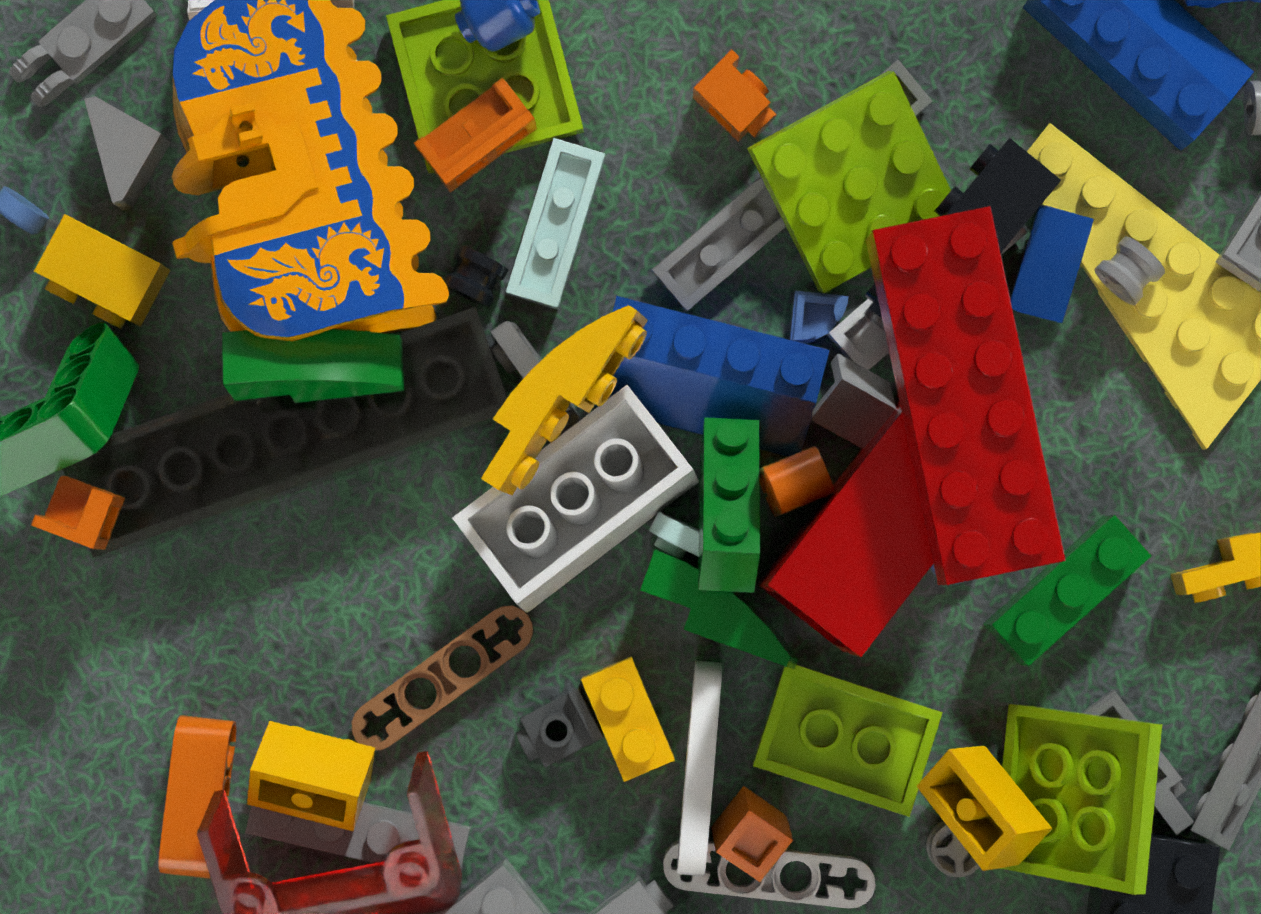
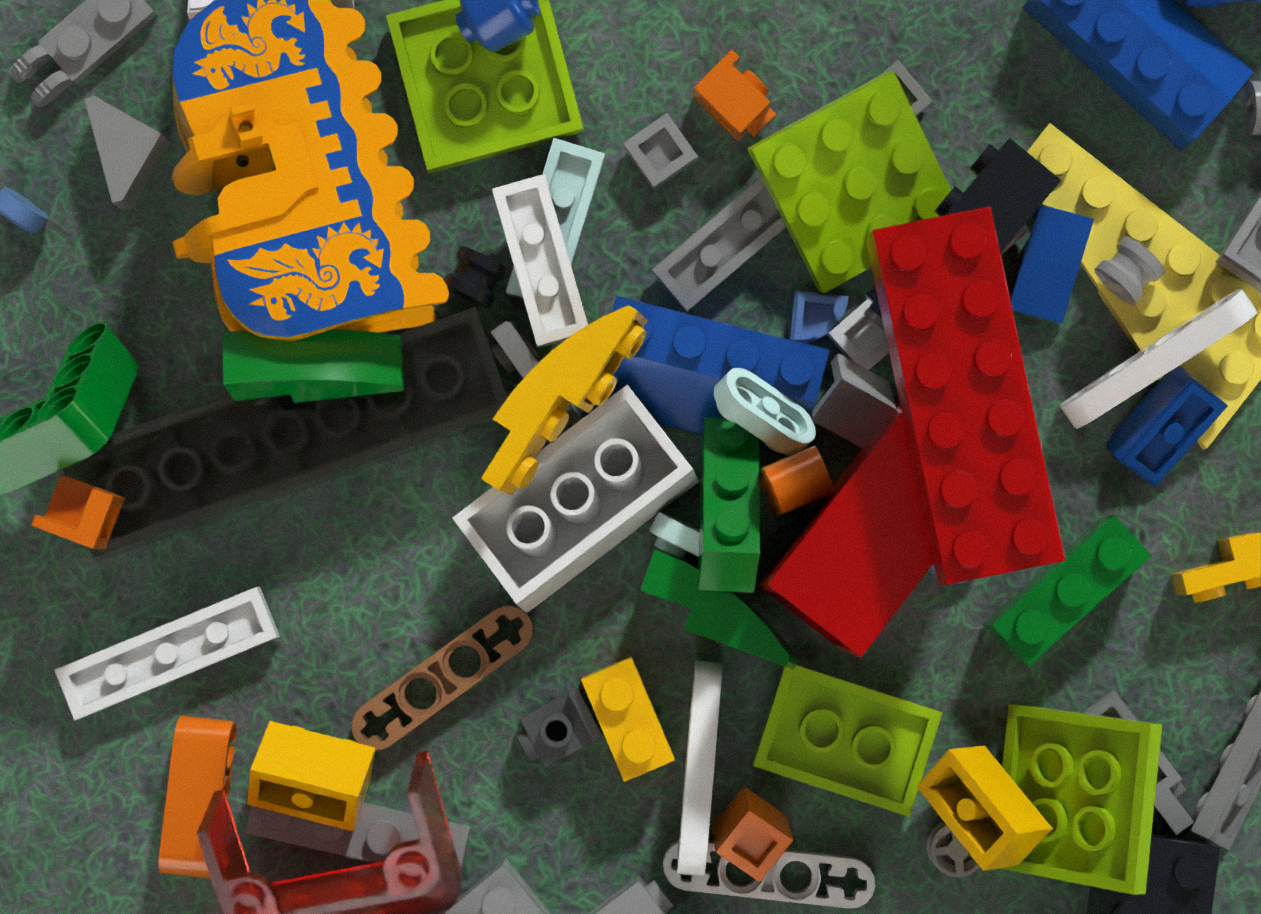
(102, 271): yellow brick -> none
(167, 653): none -> white plate
(476, 135): orange hinge -> none
(540, 260): none -> white plate
(660, 151): none -> light grey plate
(764, 412): none -> light aqua plate
(1159, 358): none -> white beam
(1165, 425): none -> blue slope

